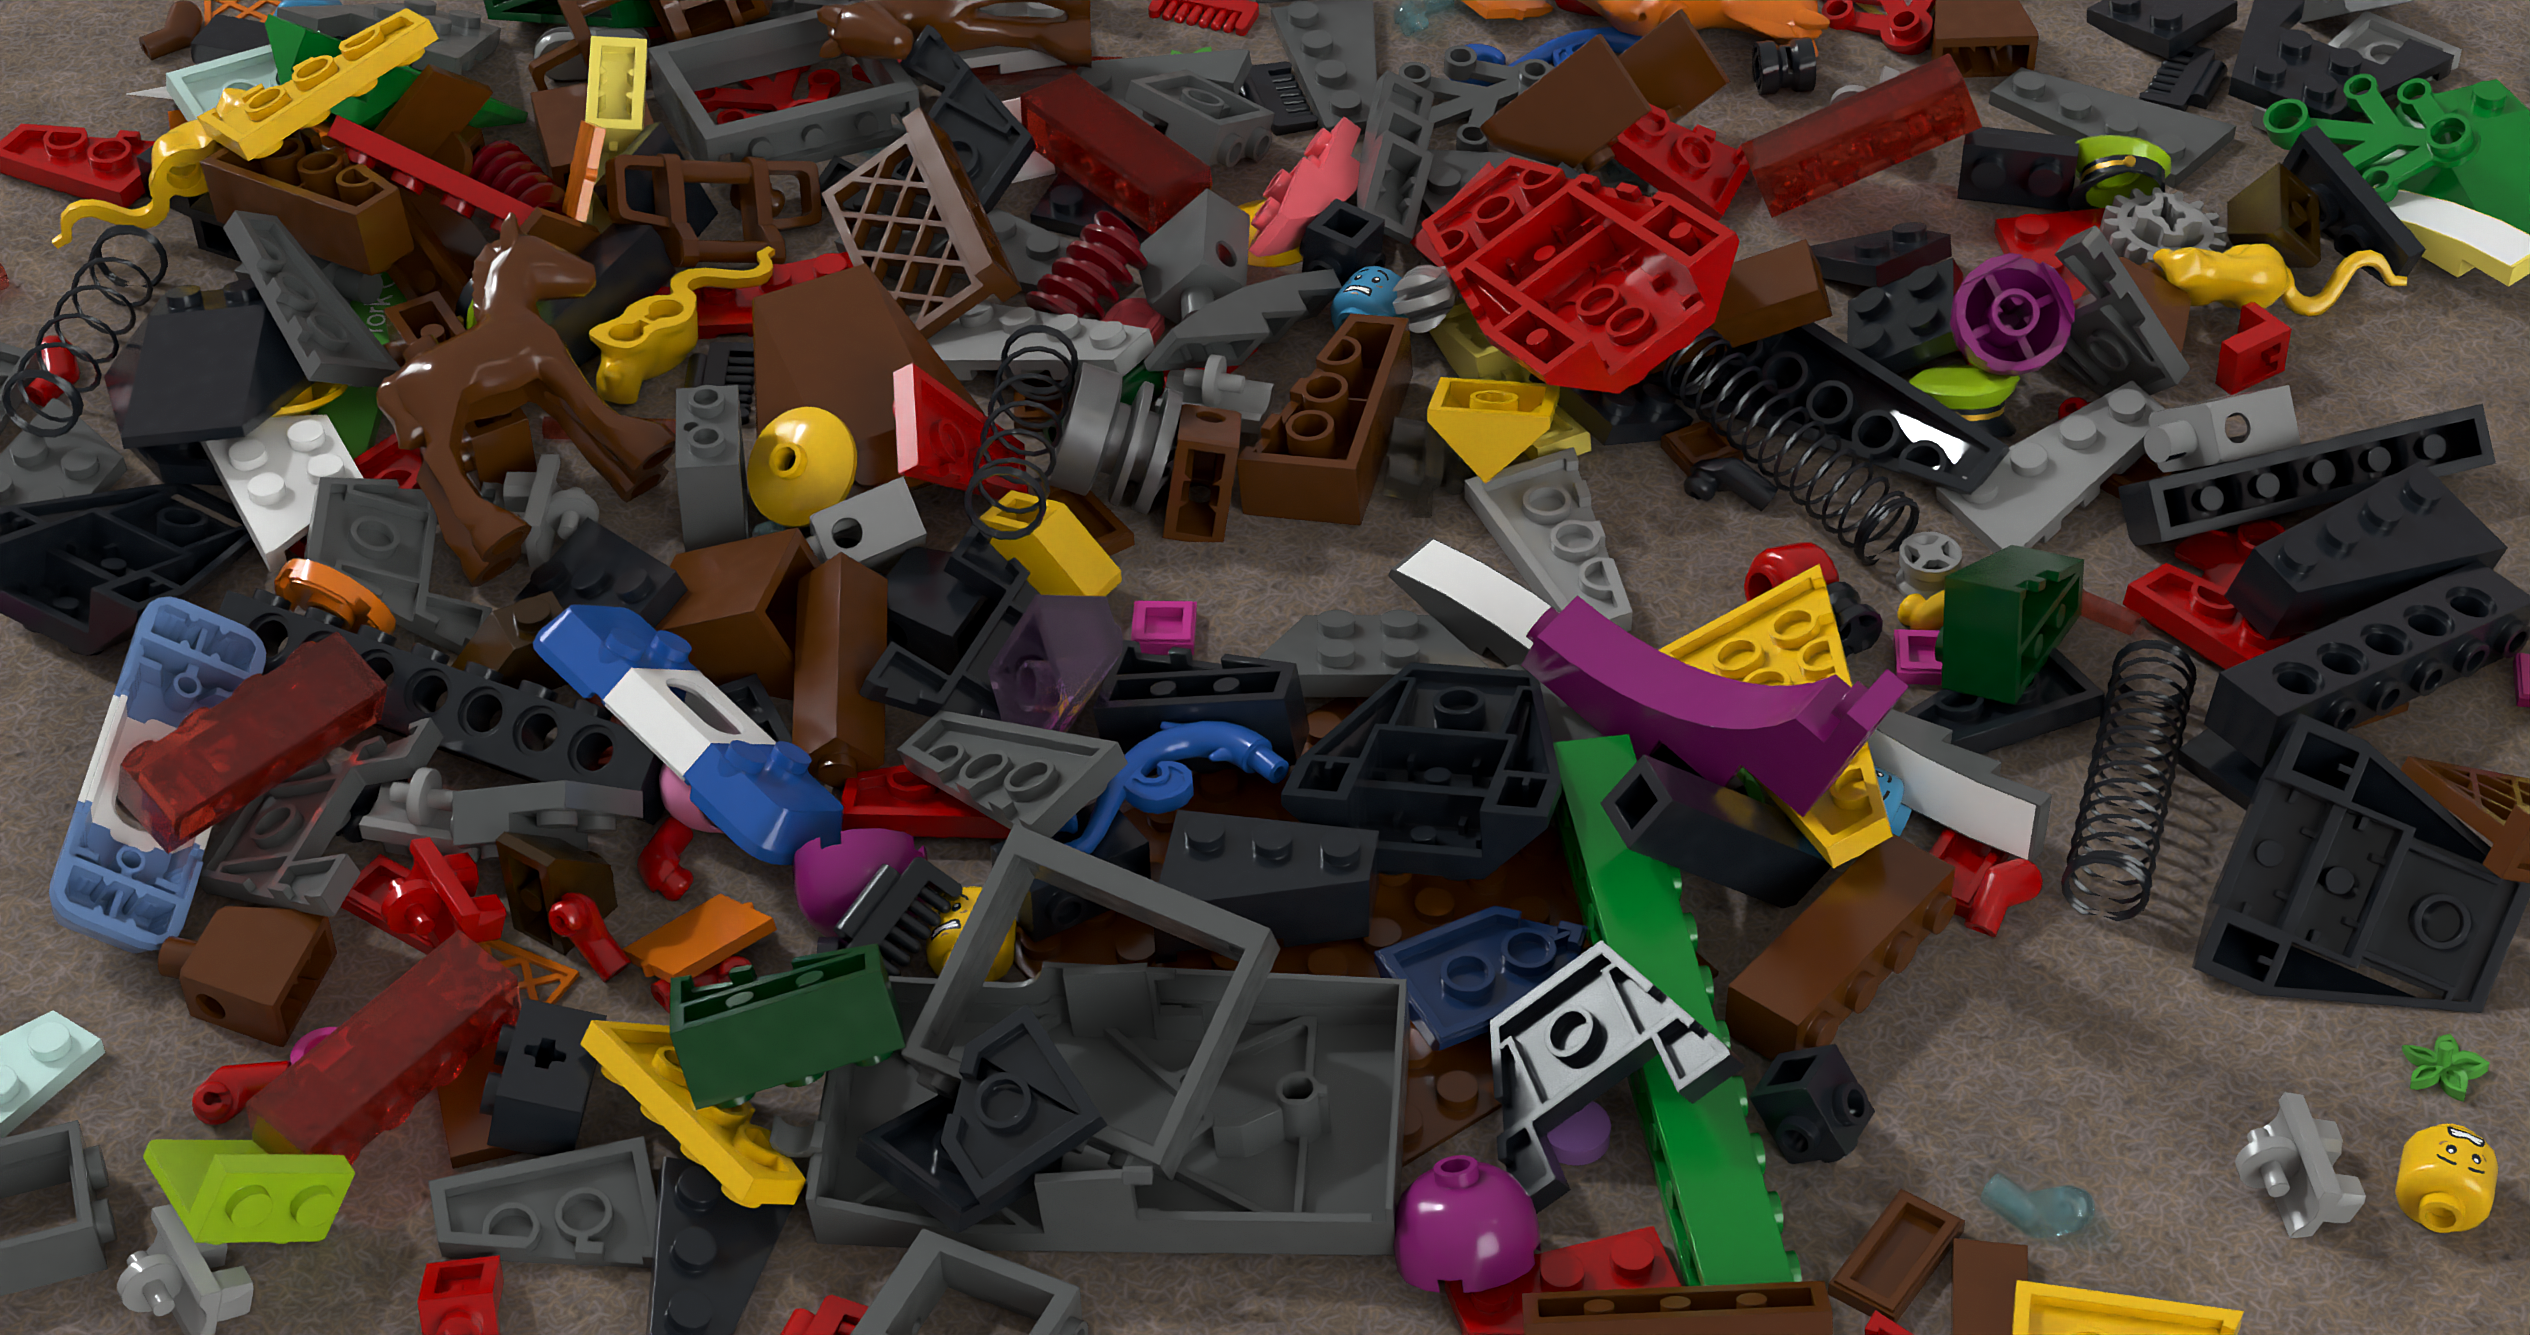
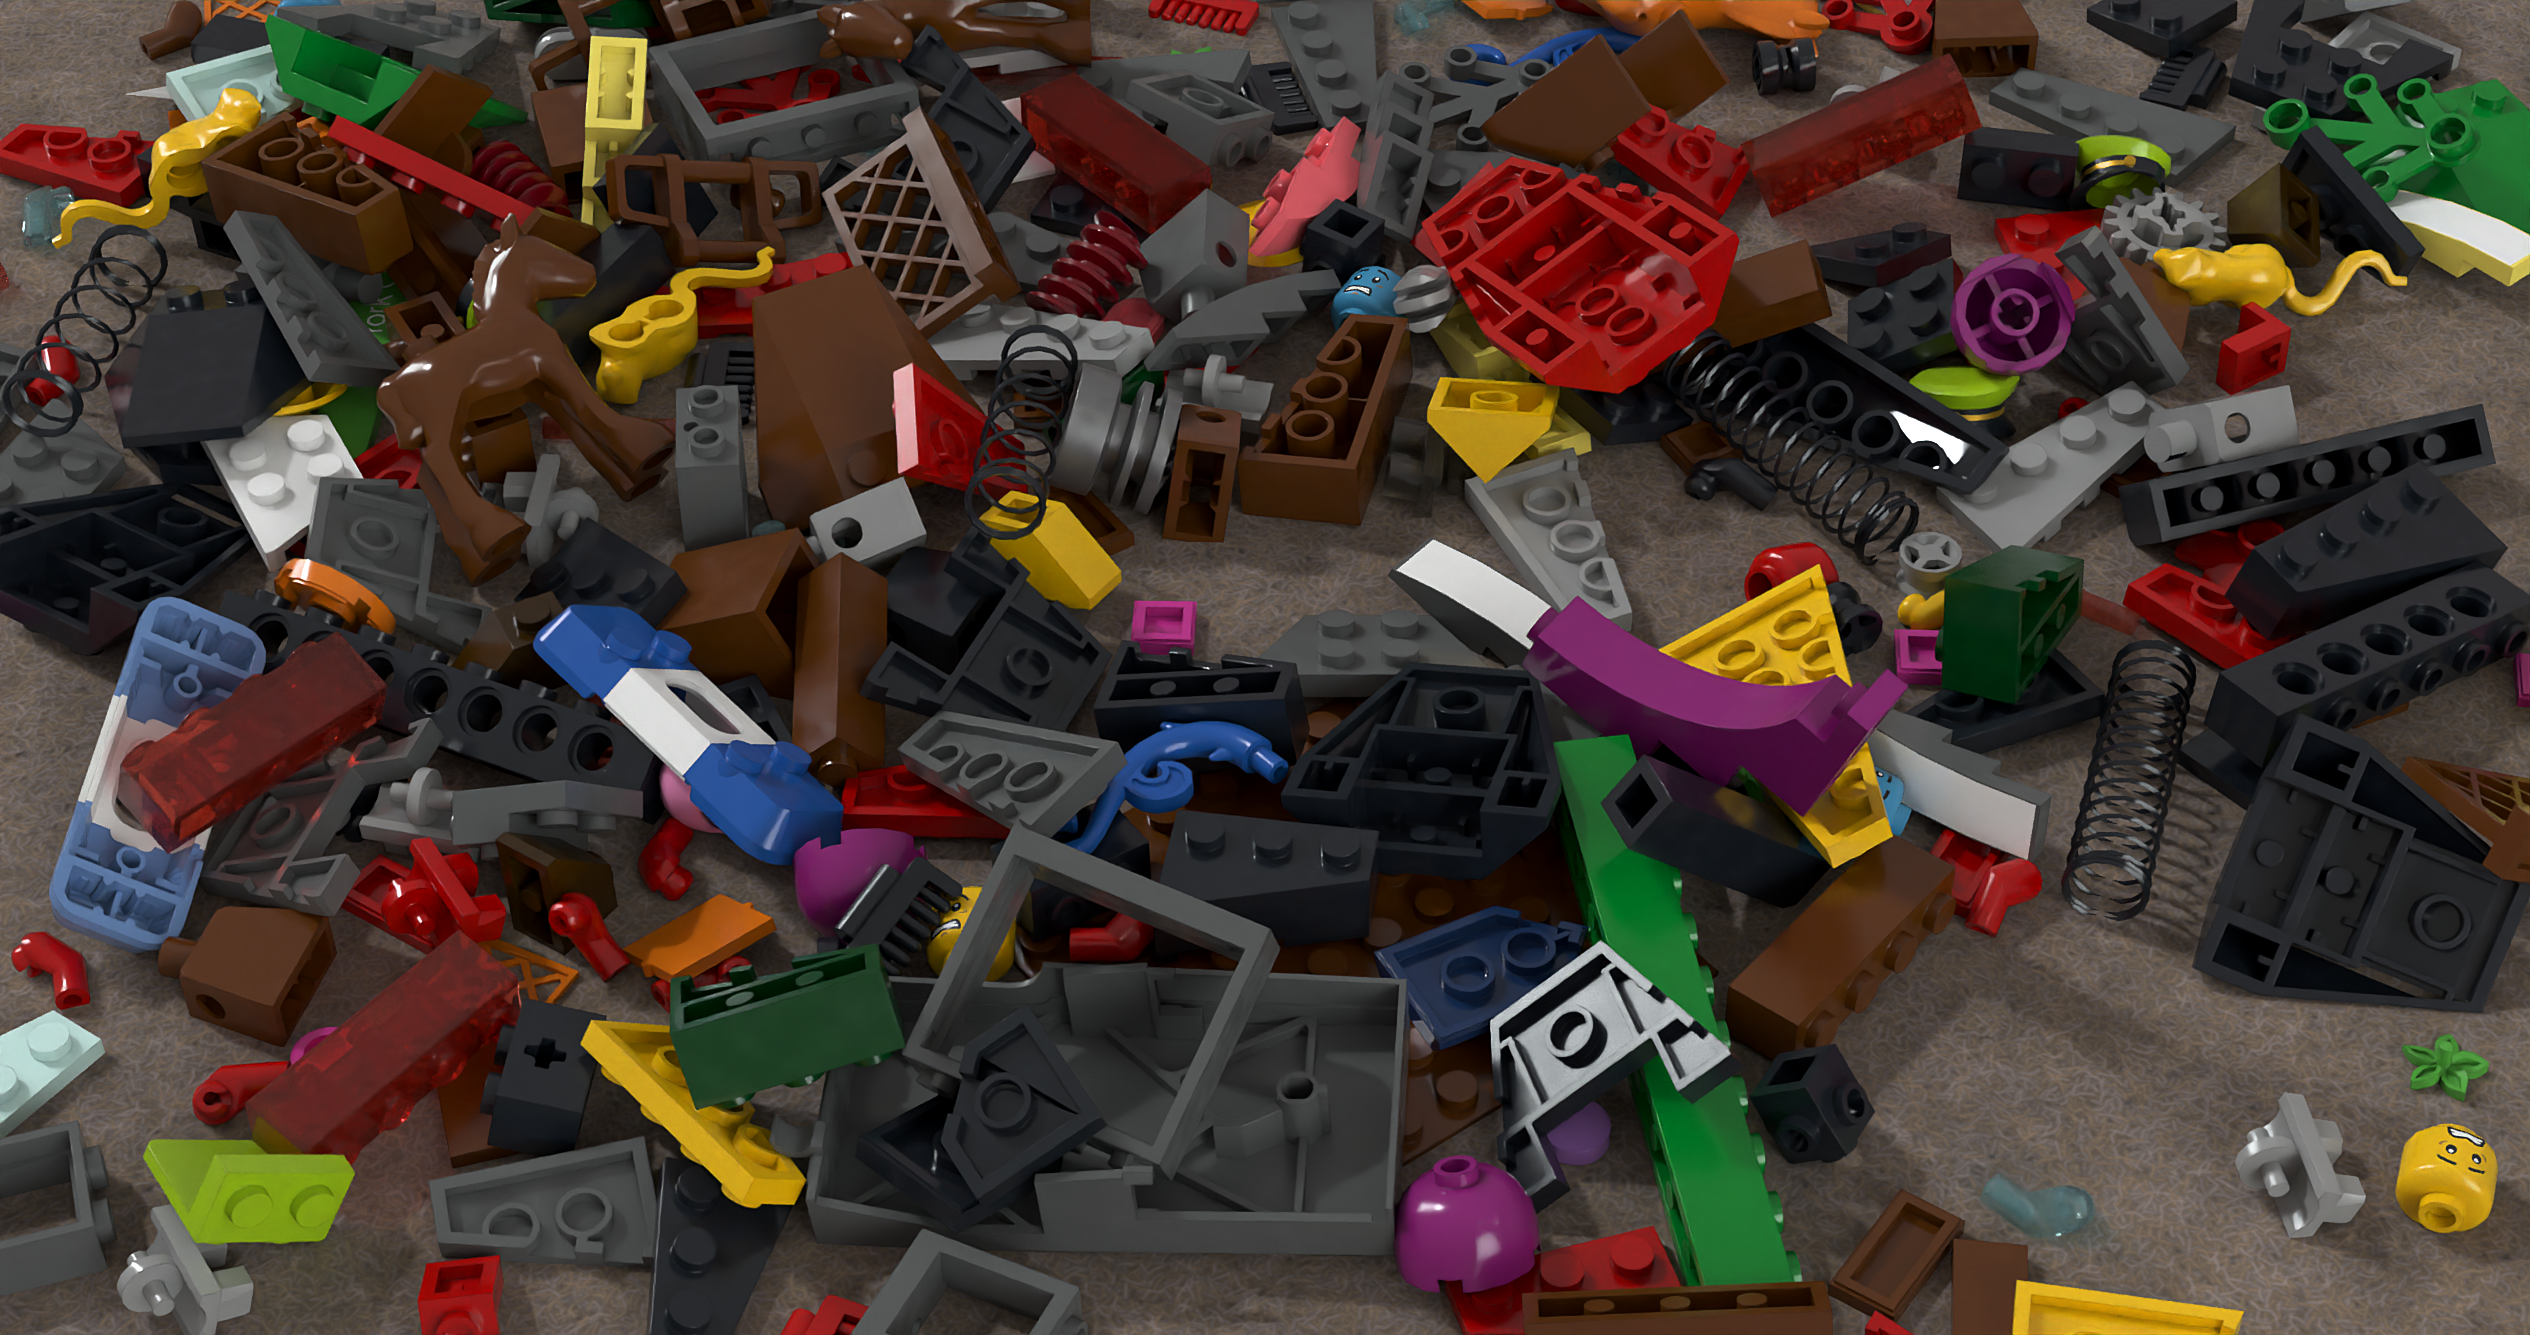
(40, 209): none -> clear light blue arm
(58, 959): none -> red arm
(318, 85): yellow wing -> none
(583, 170): orange piece -> none
(821, 471): yellow dish -> none
(1055, 660): clear purple slope -> none
(1118, 941): none -> red arm

